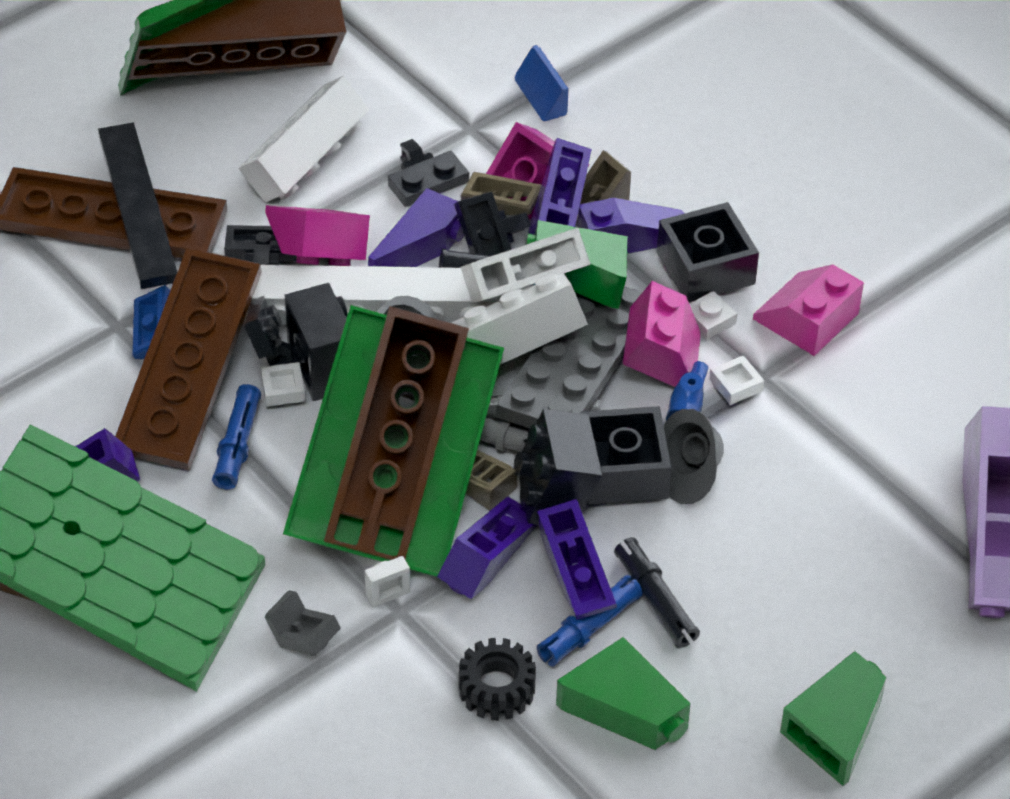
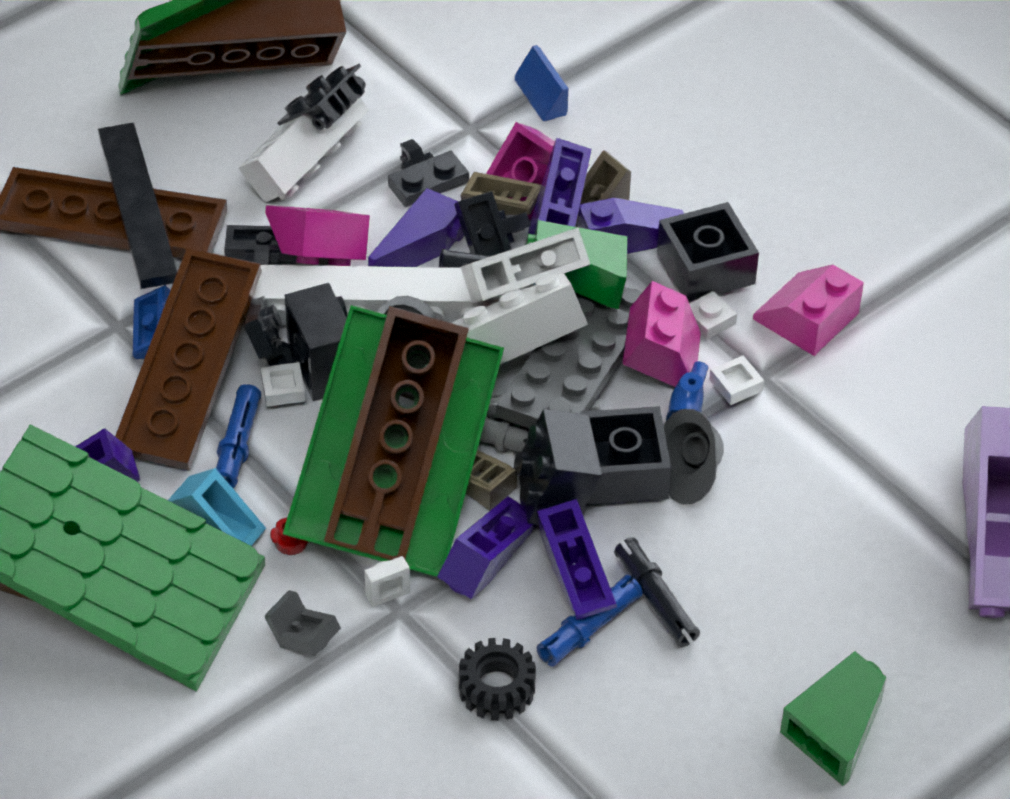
(217, 502): none -> medium azure slope
(284, 543): none -> red plate
(327, 97): none -> black hinge
(625, 696): green slope -> none

